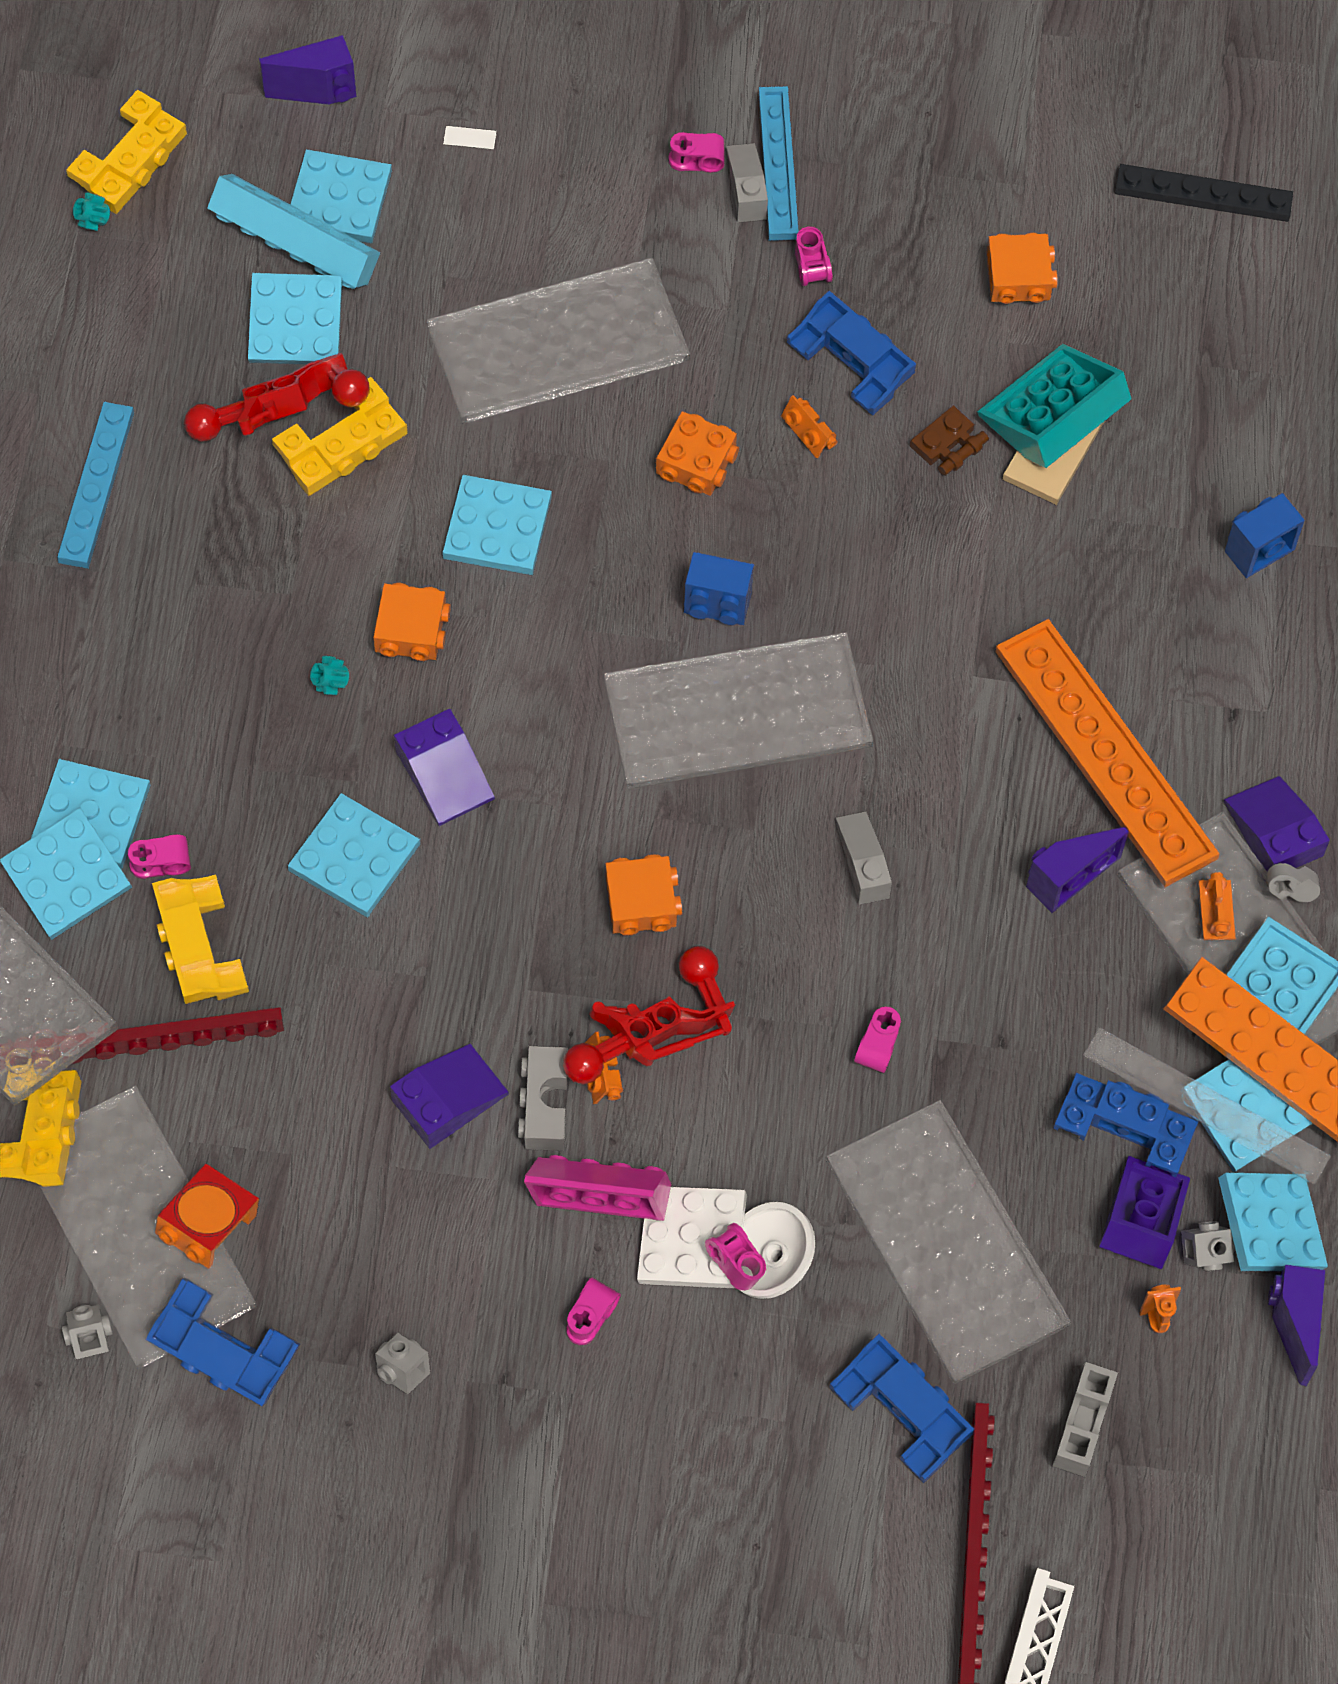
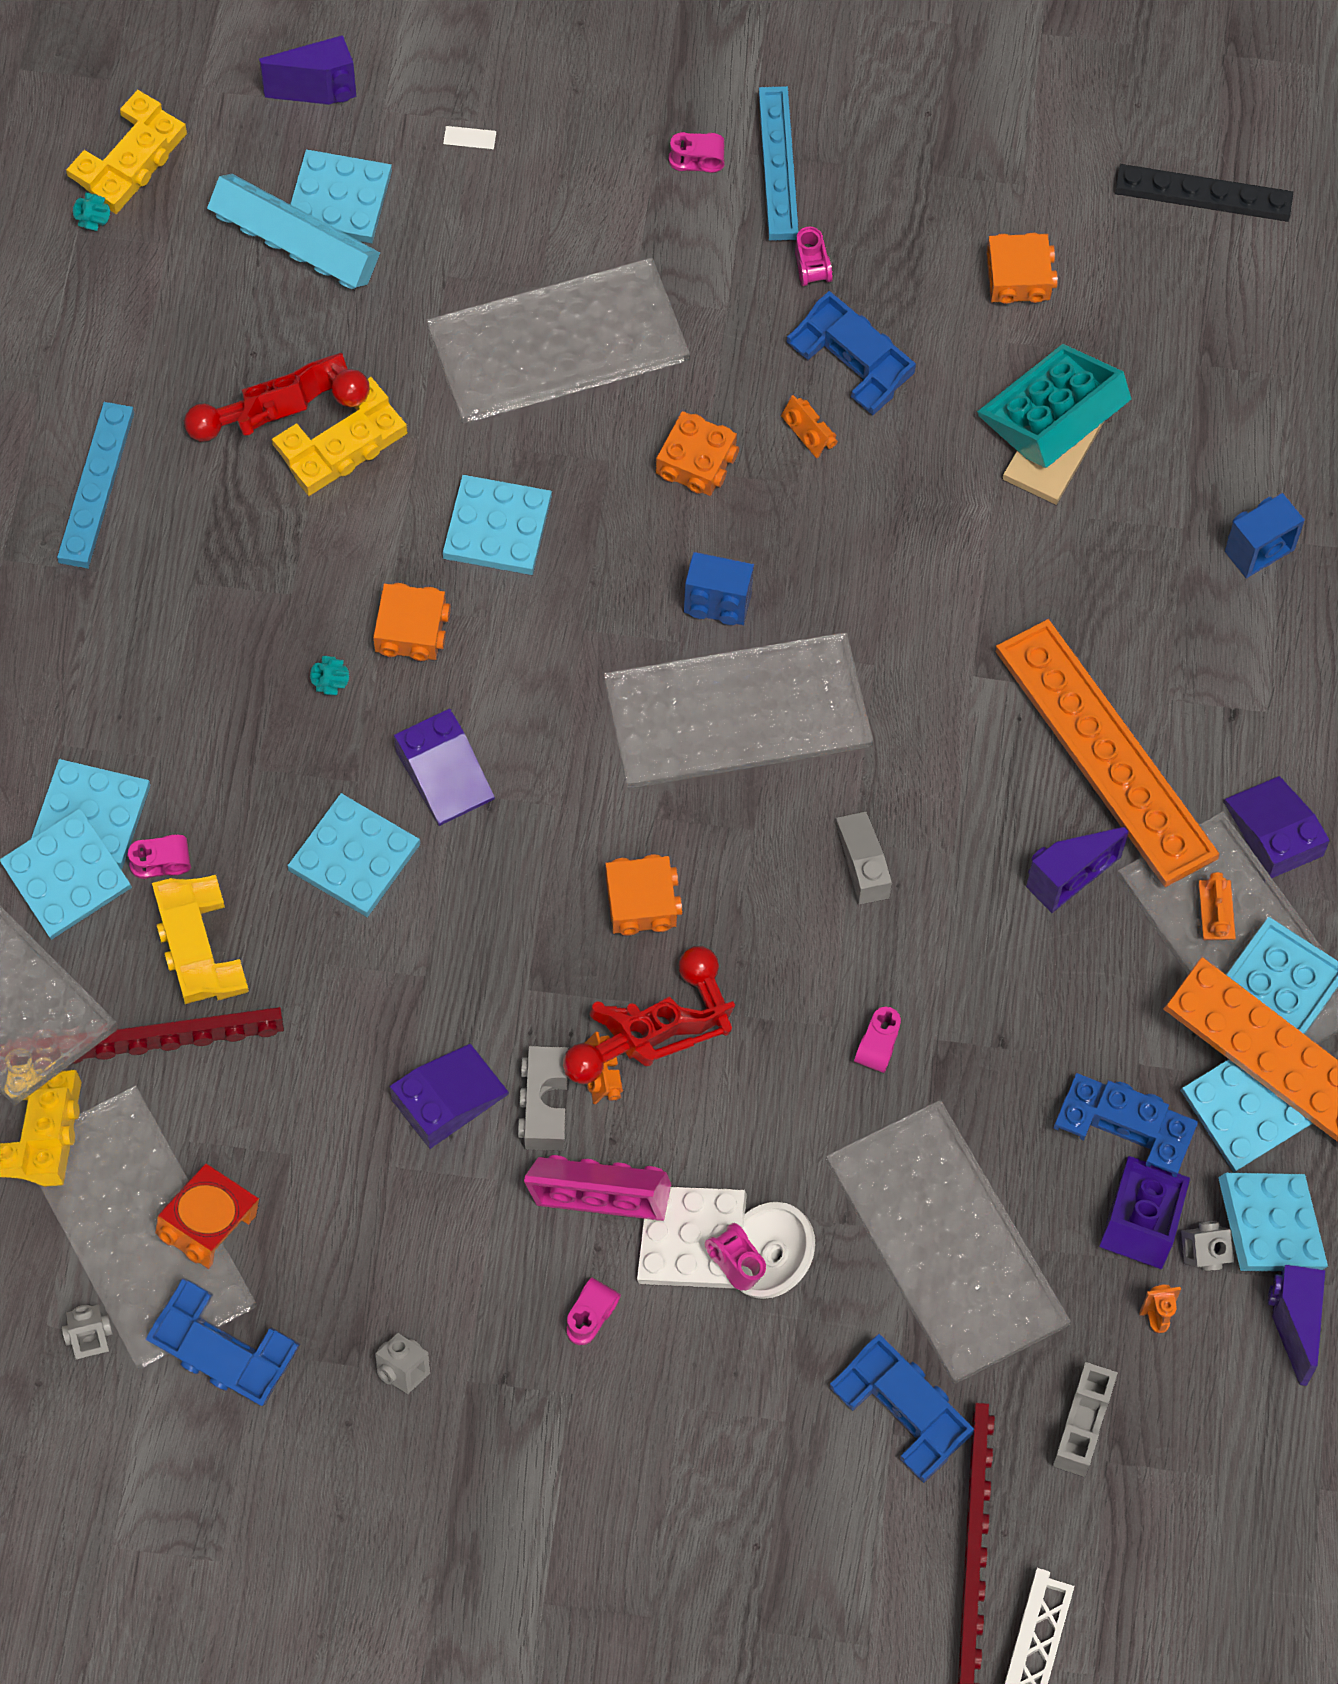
(294, 318): medium azure plate -> none
(747, 182): light grey slope -> none
(943, 435): reddish brown plate -> none
(1207, 1106): clear plate -> none
(1297, 883): light grey piece -> none

